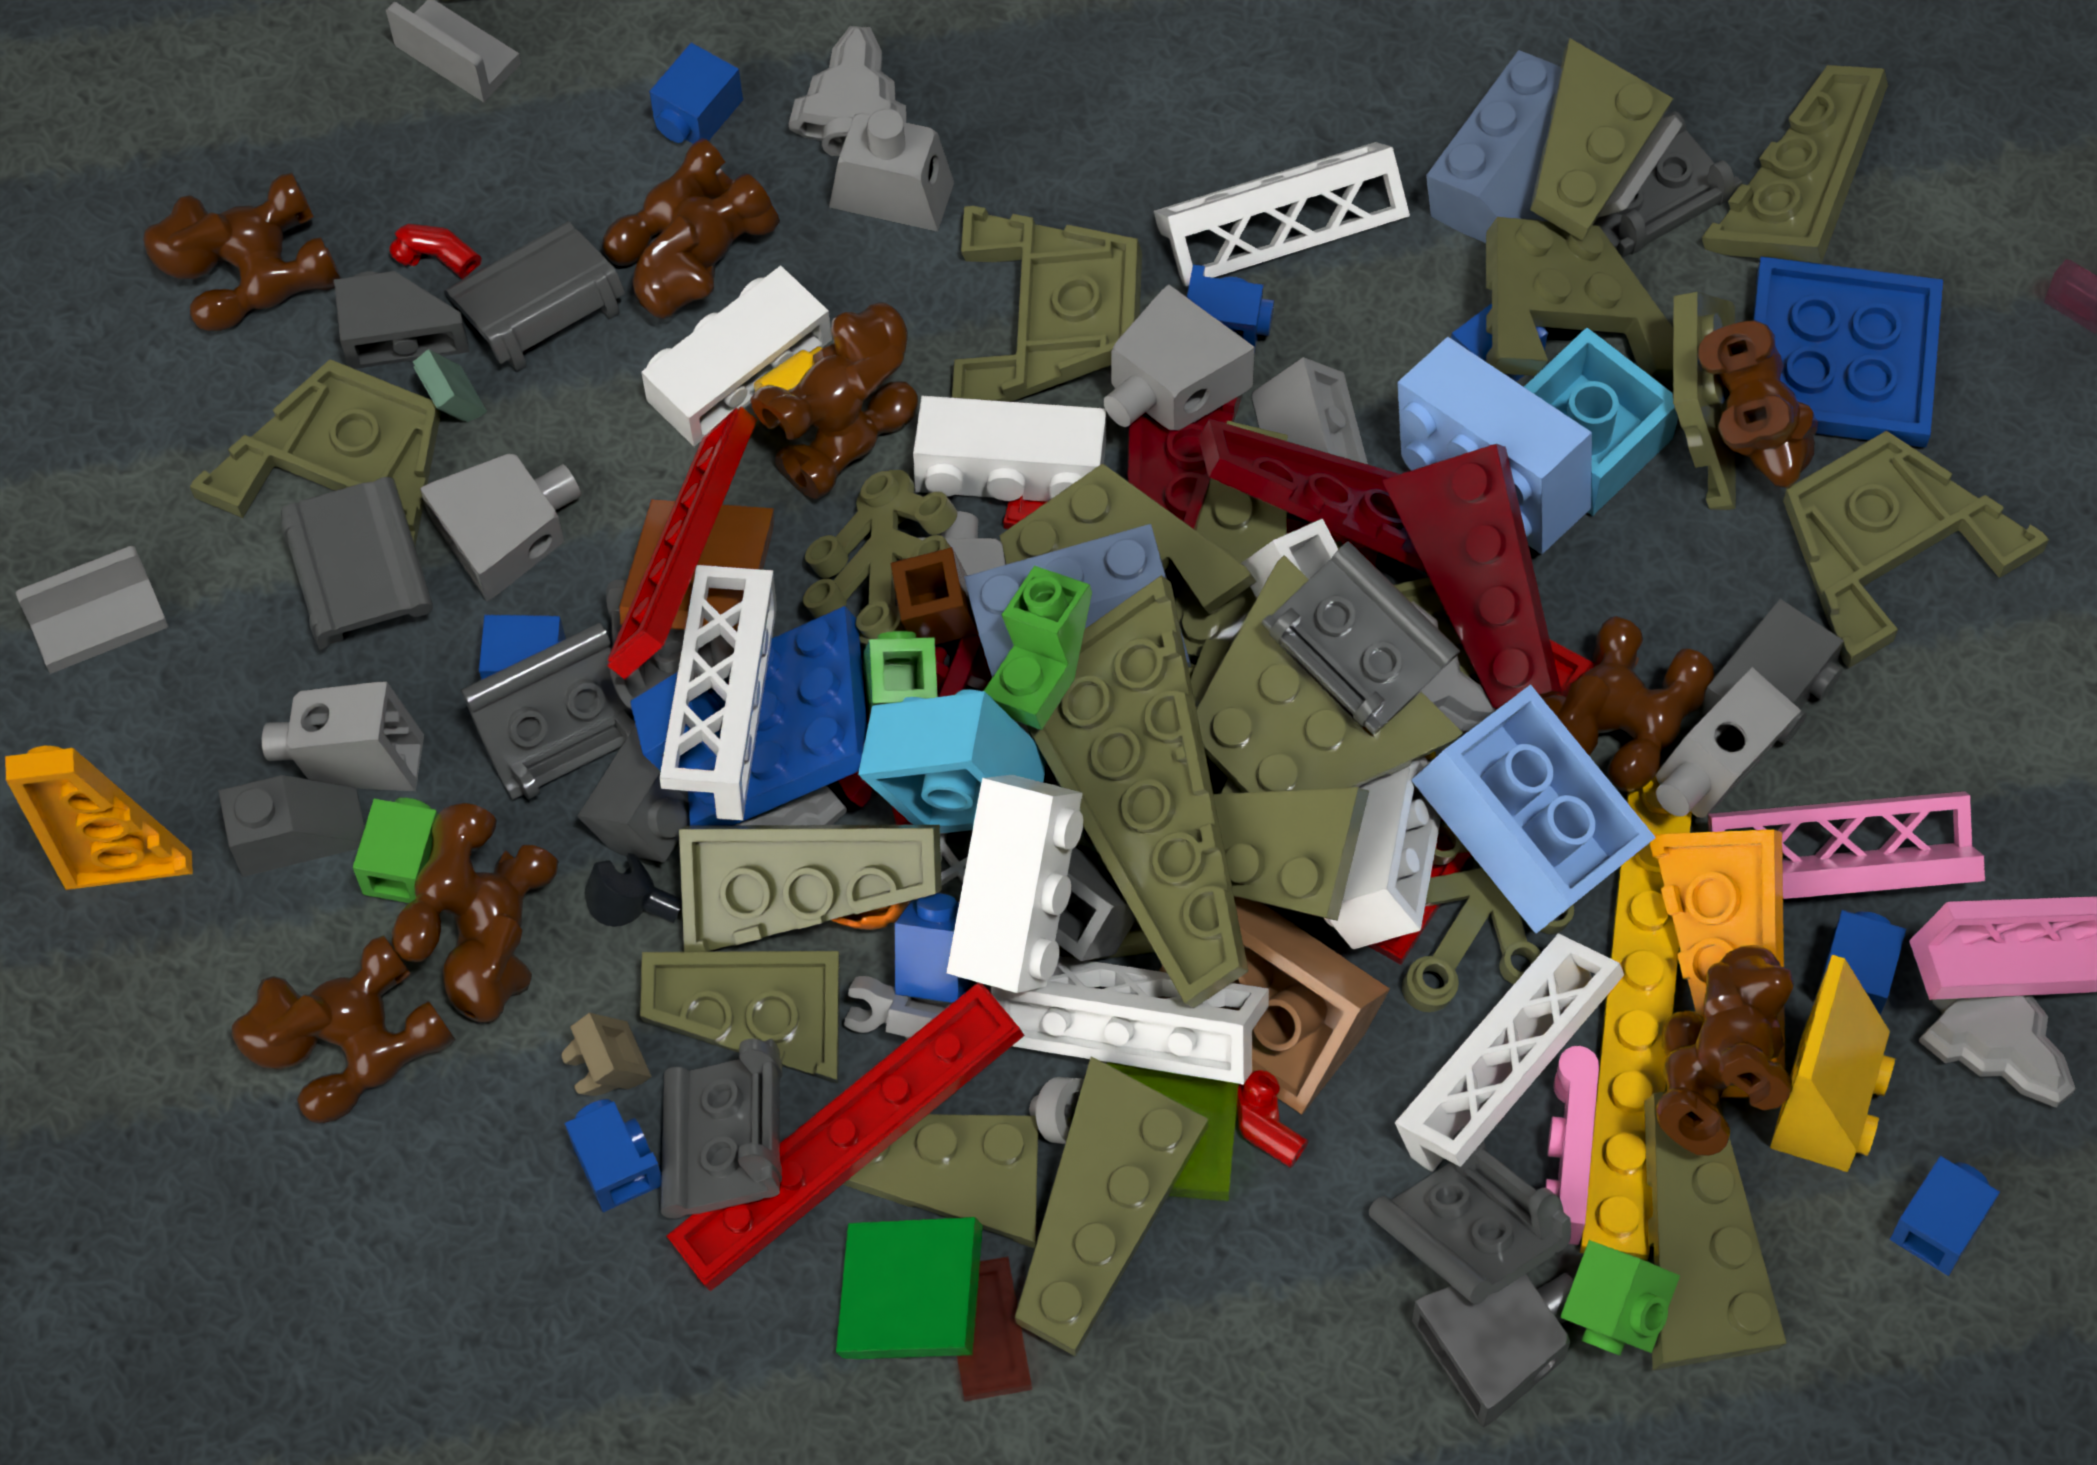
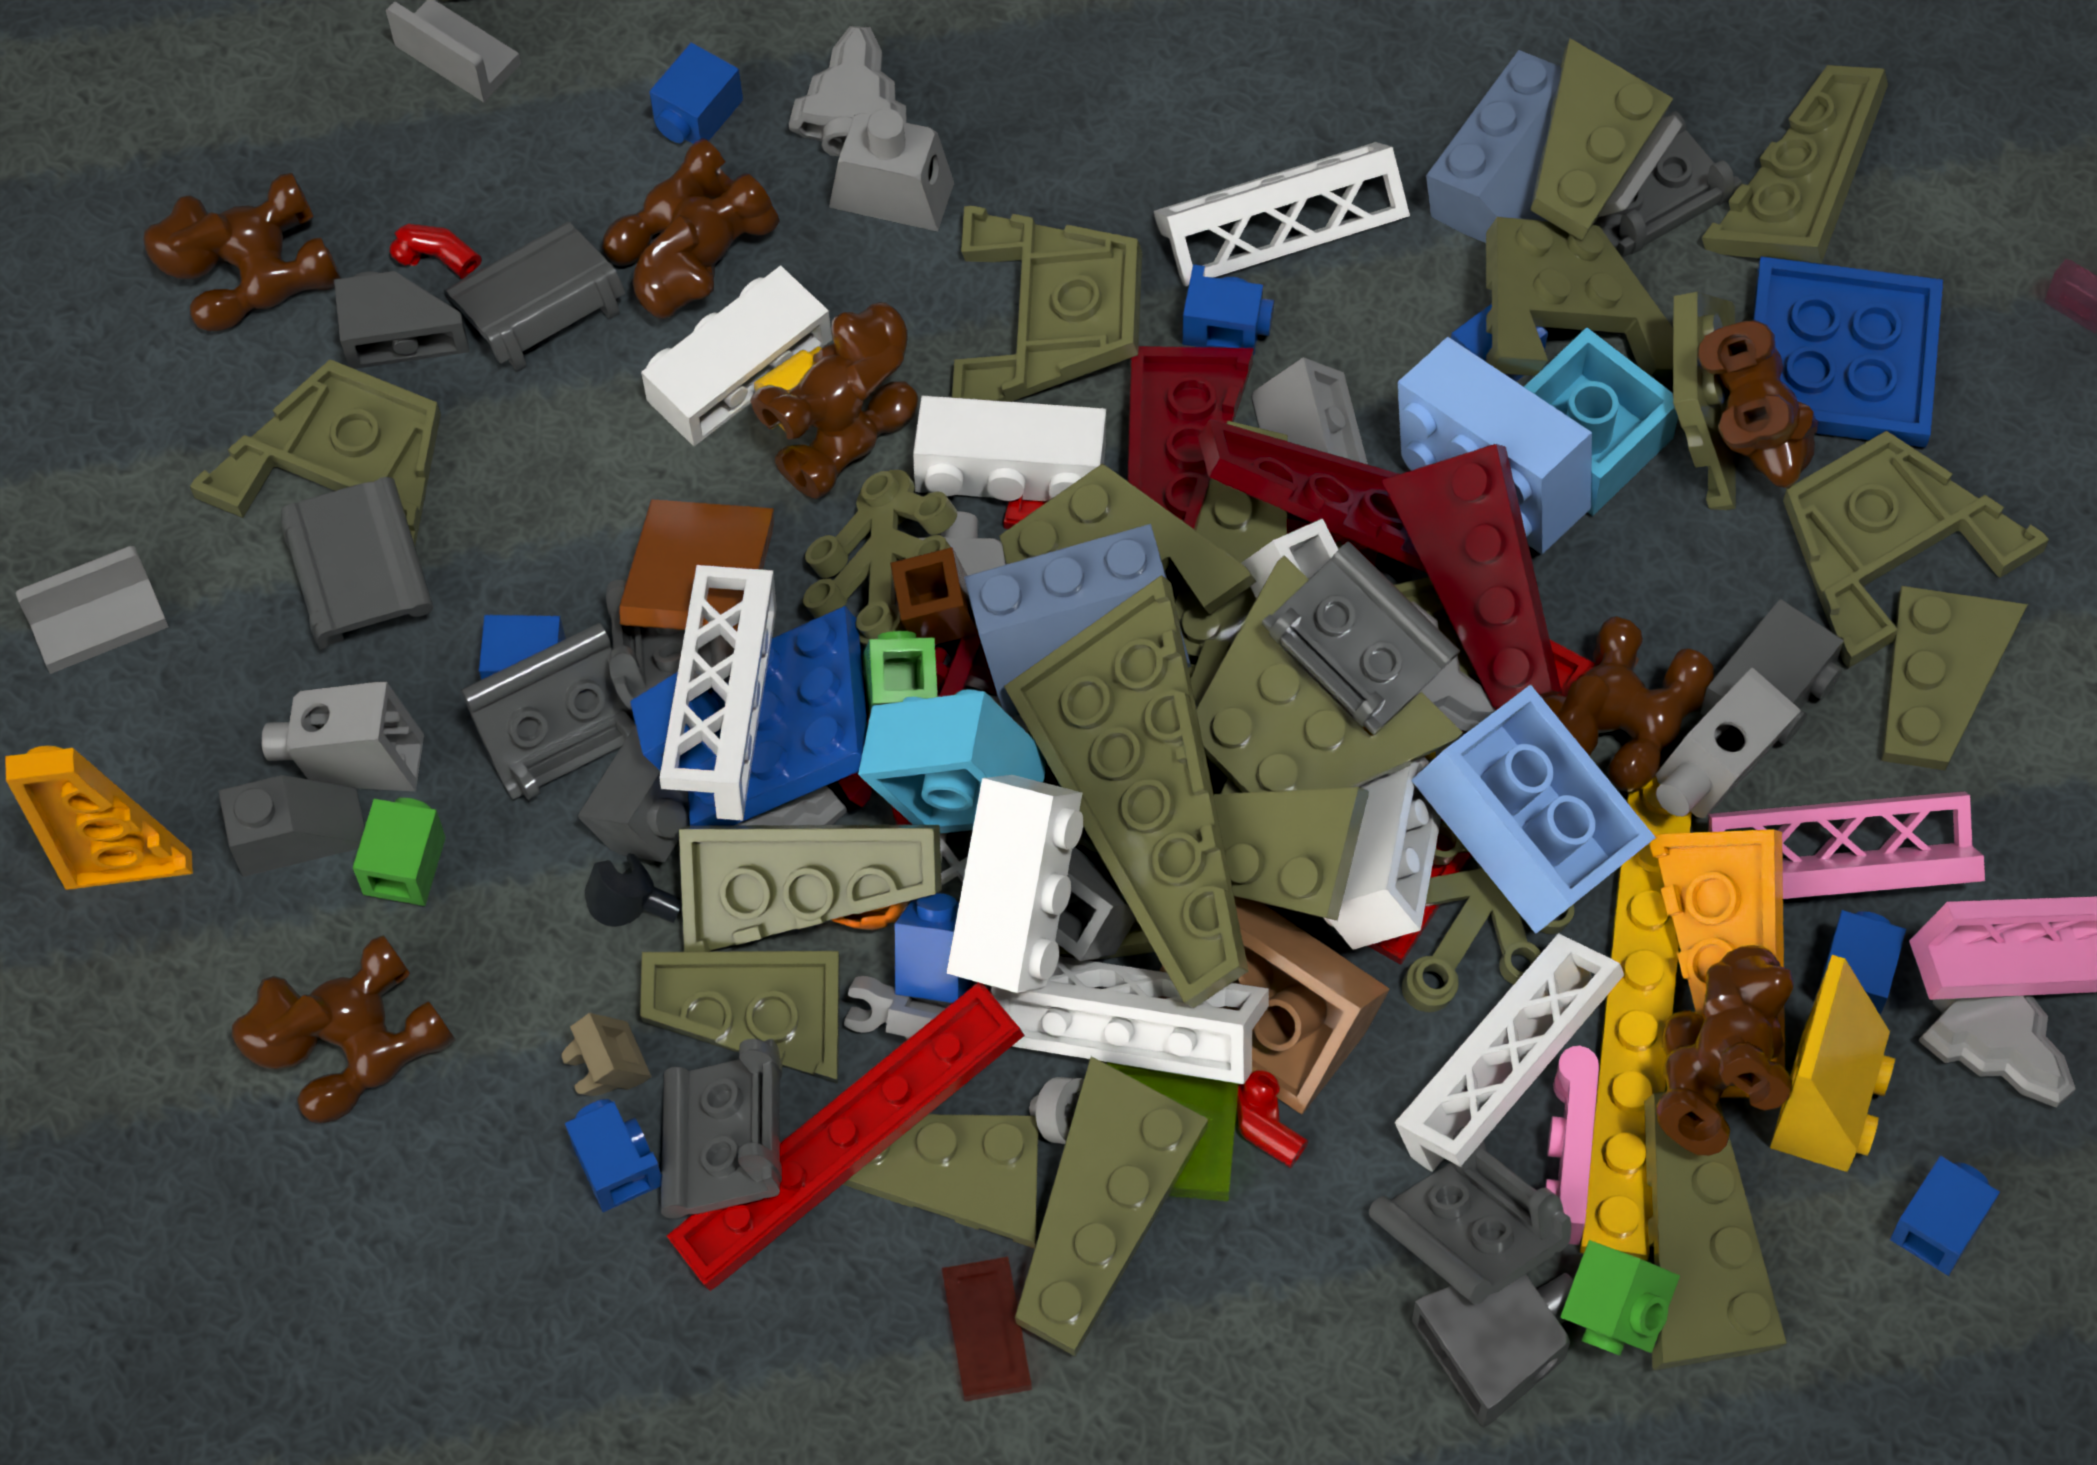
(448, 386): sand green tile -> none
(485, 906): reddish brown animal -> none
(499, 518): light grey torso -> none
(681, 543): red tile -> none
(910, 1288): green tile -> none
(1047, 634): bright green slope -> none
(1176, 364): light grey torso -> none
(1940, 670): none -> olive wing

